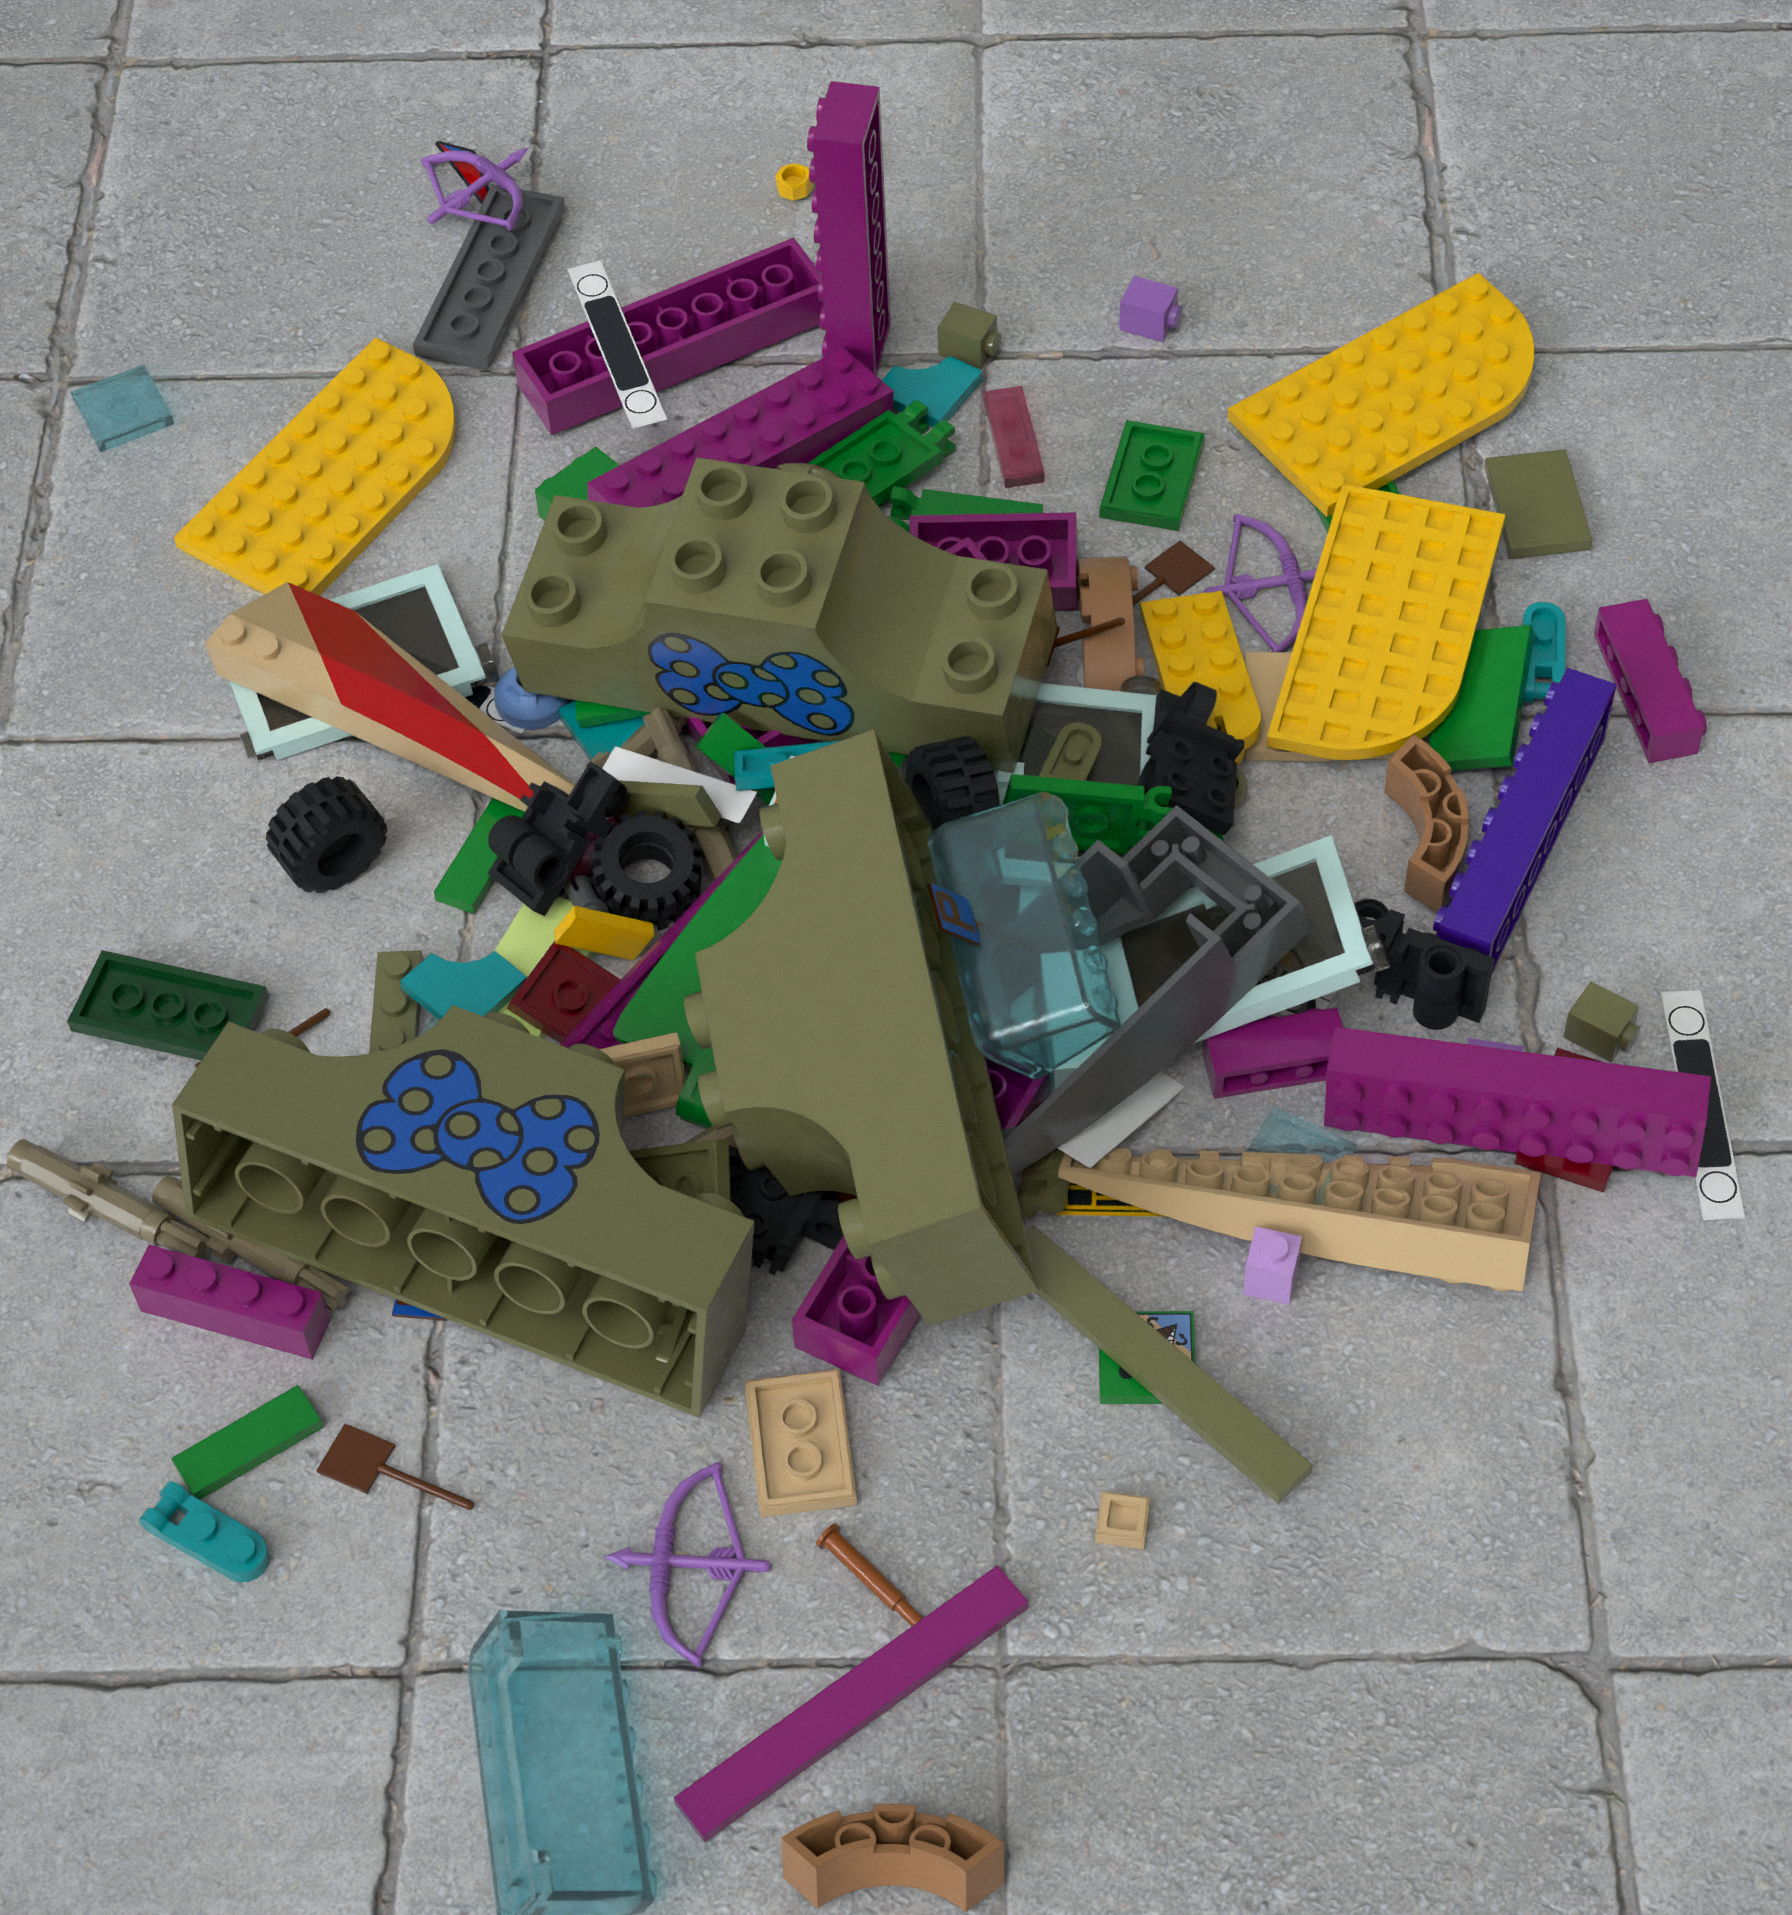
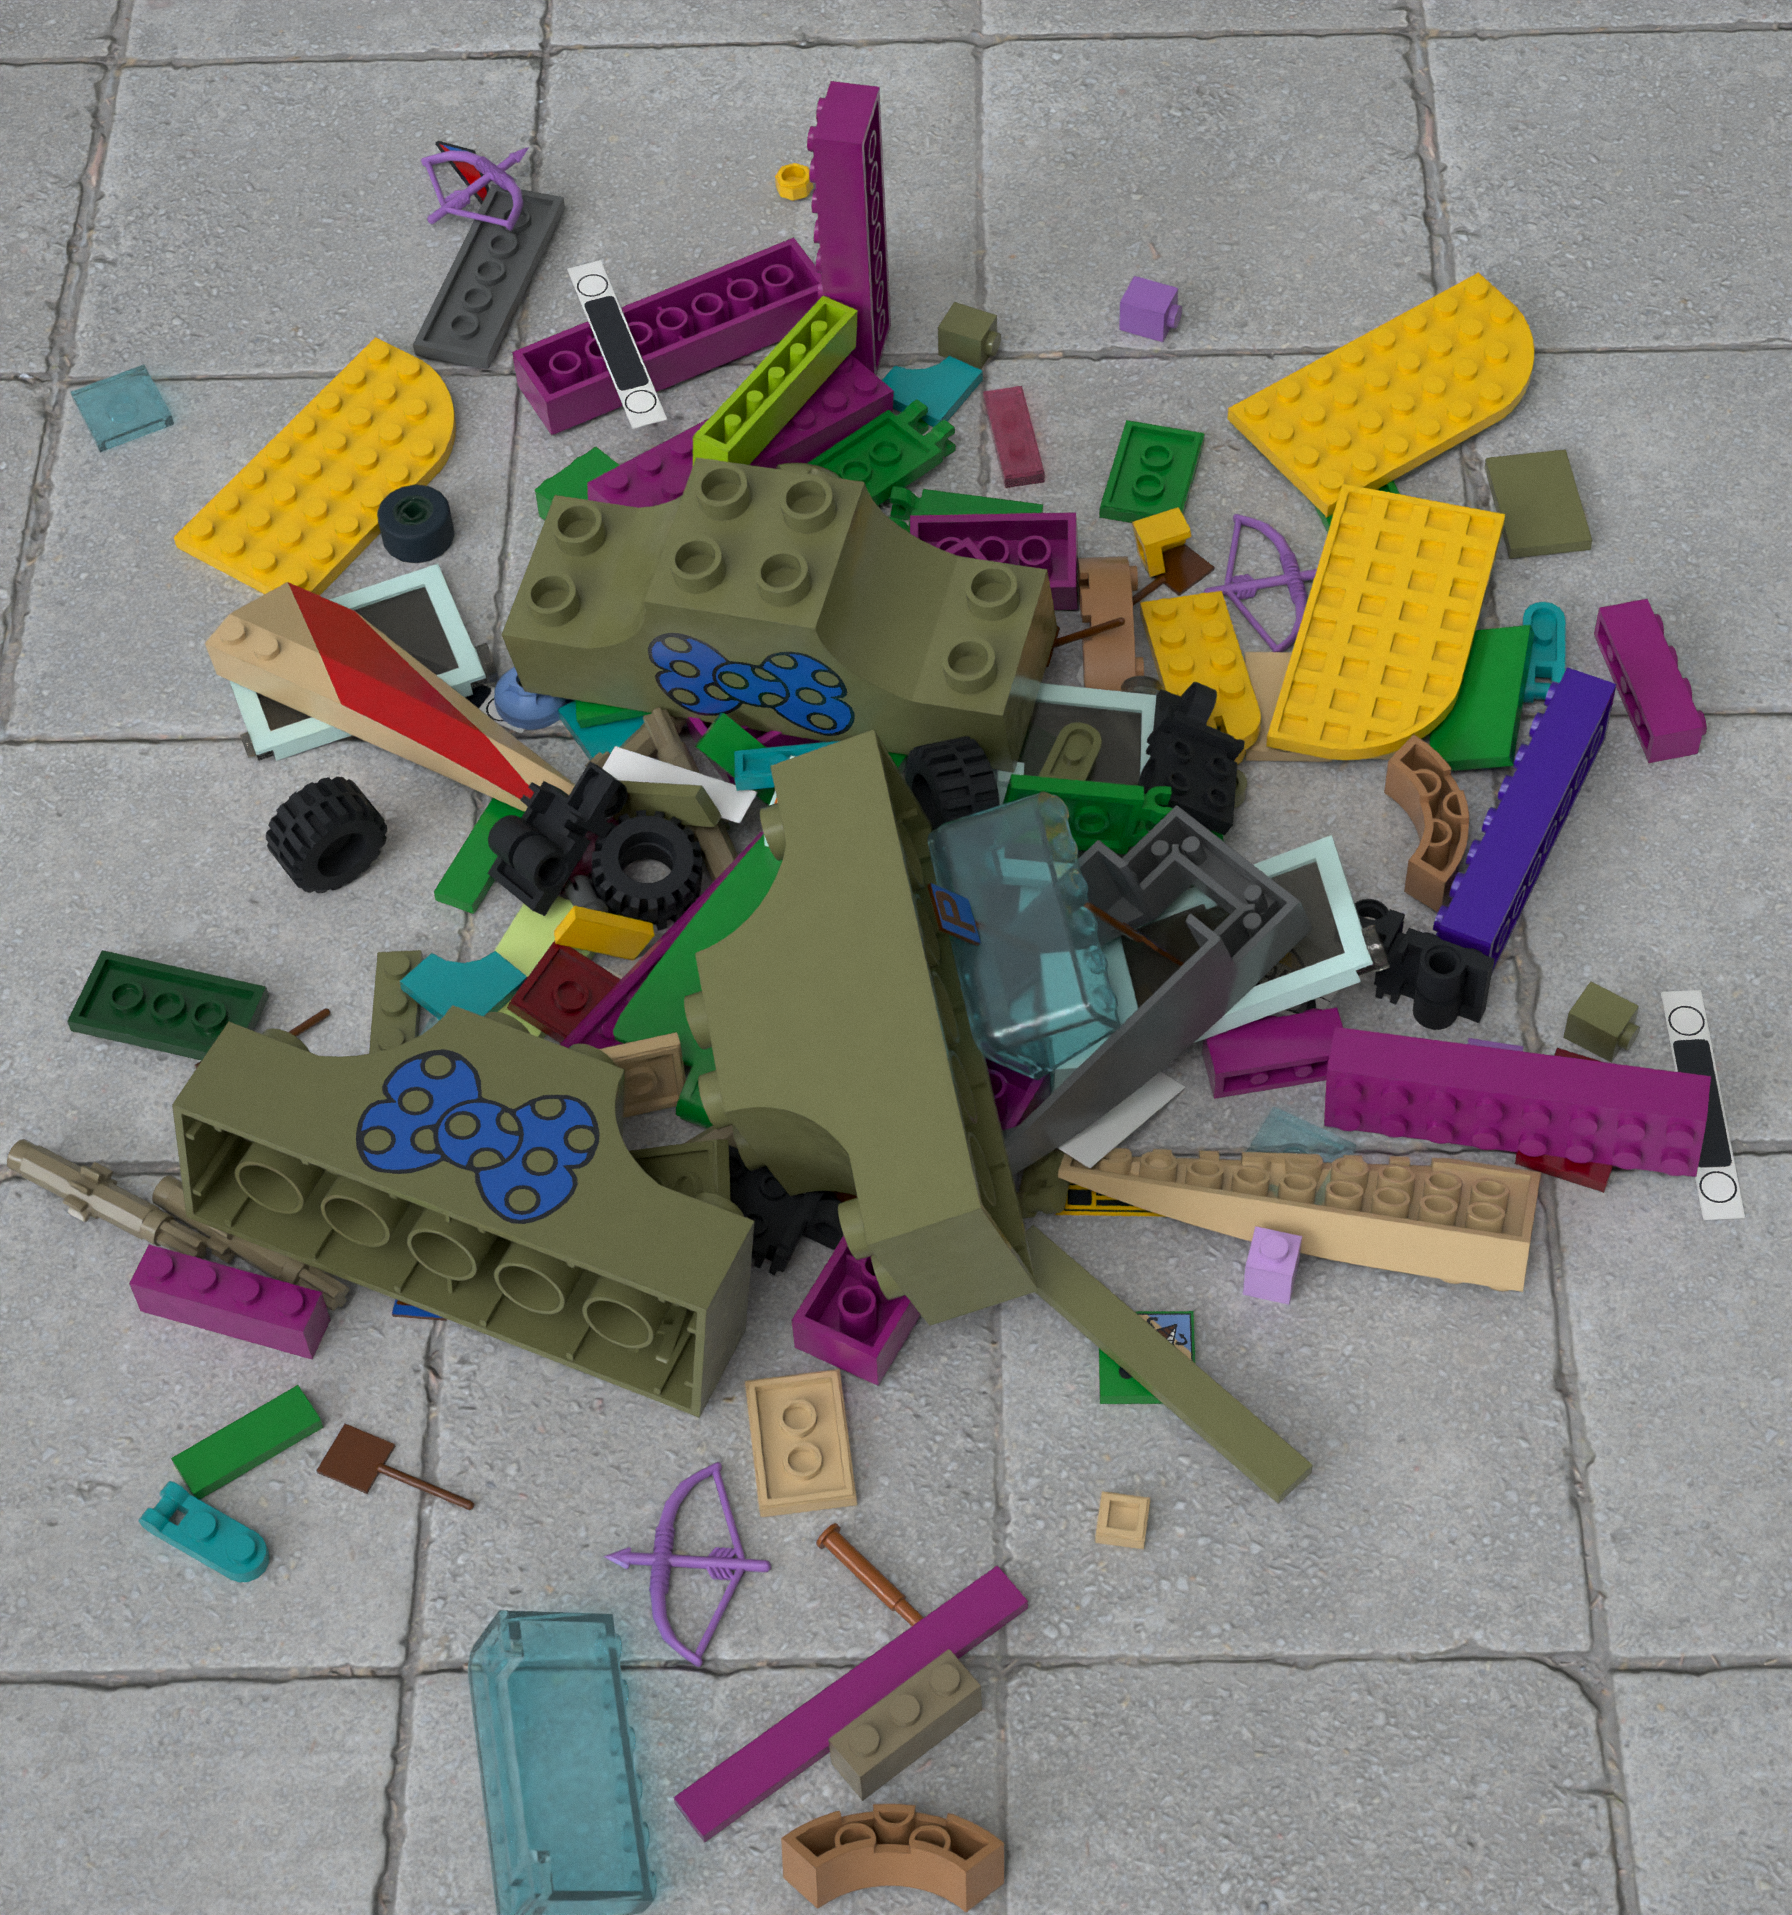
(415, 523): none -> black wheel
(779, 385): none -> lime brick
(905, 1724): none -> dark tan brick
(1130, 932): none -> reddish brown piece
(1157, 535): none -> yellow panel

